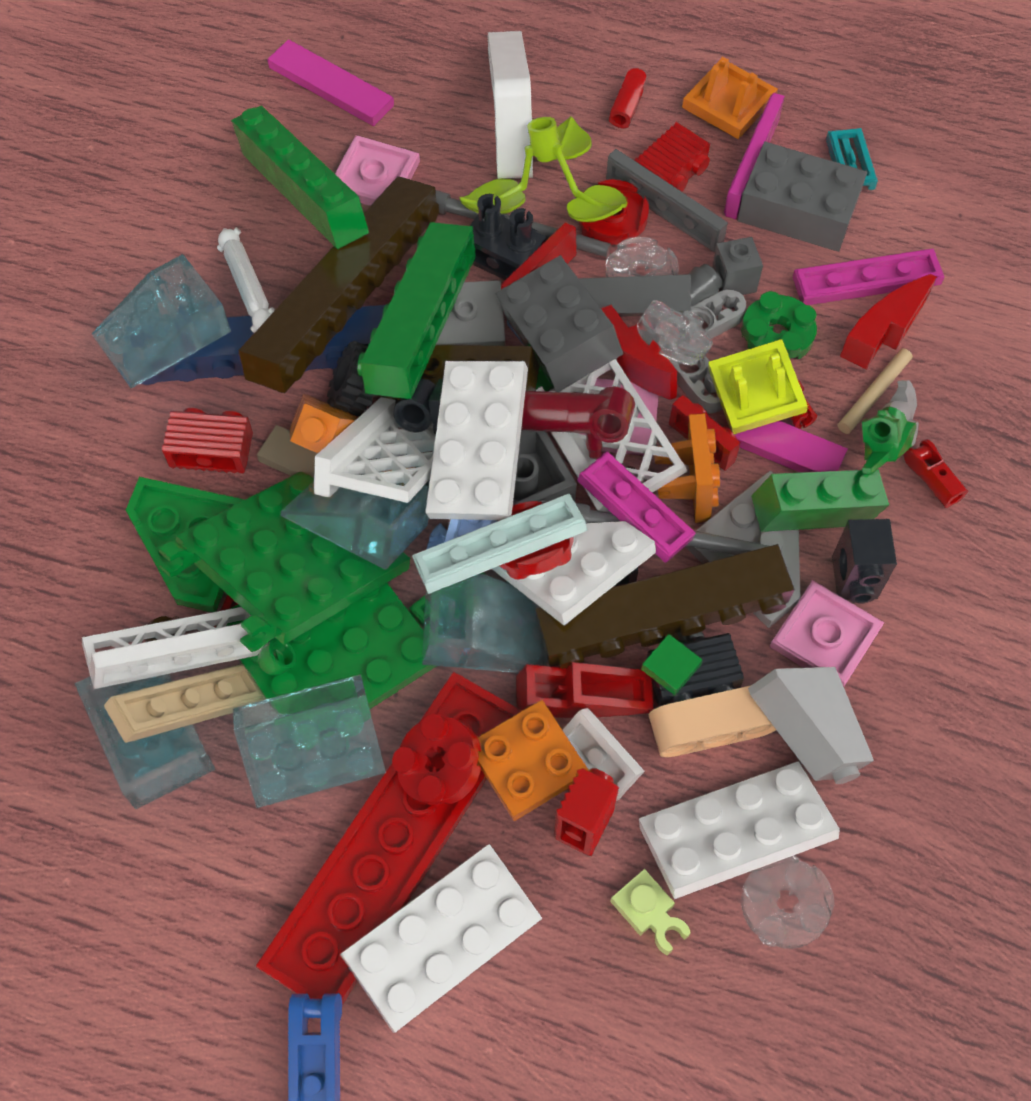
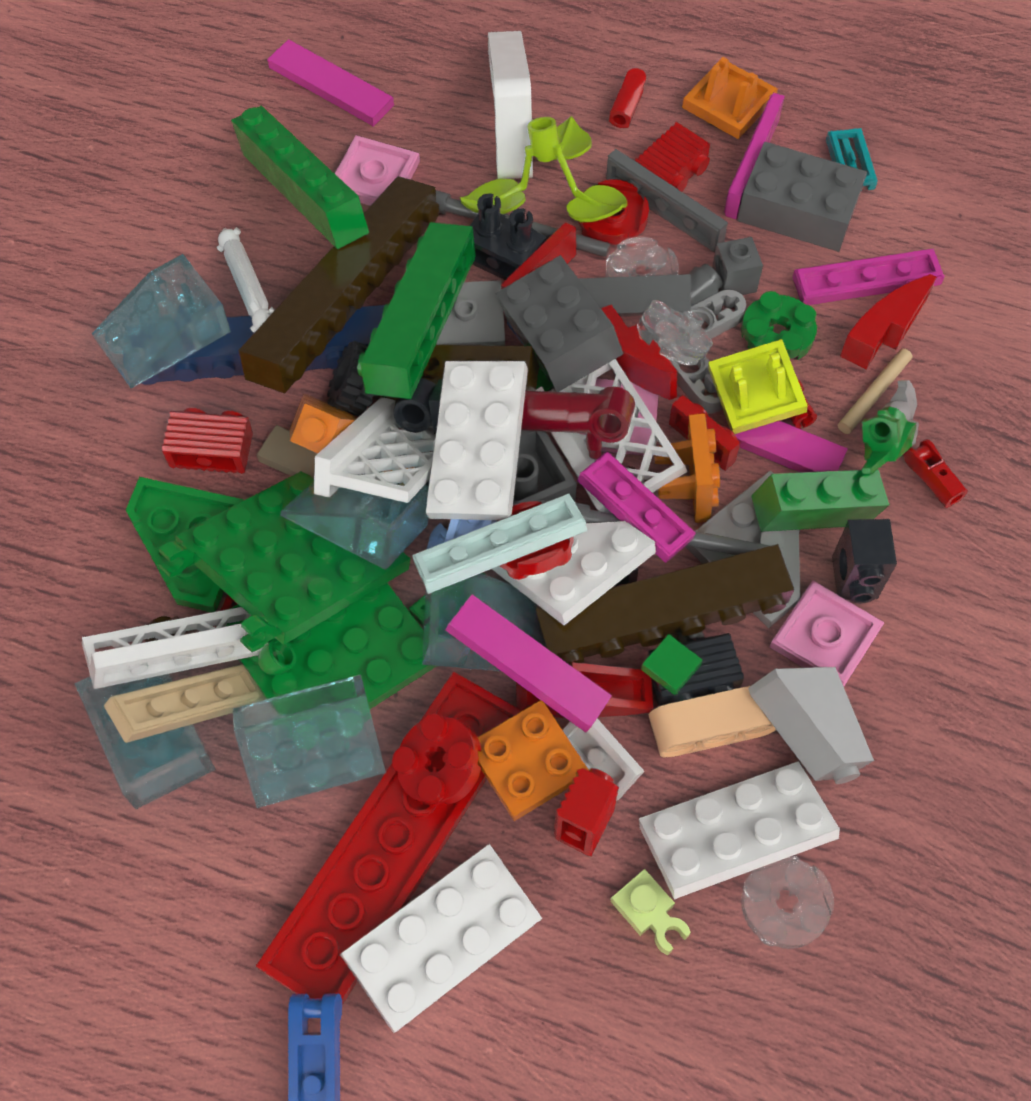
(528, 663): none -> dark pink tile

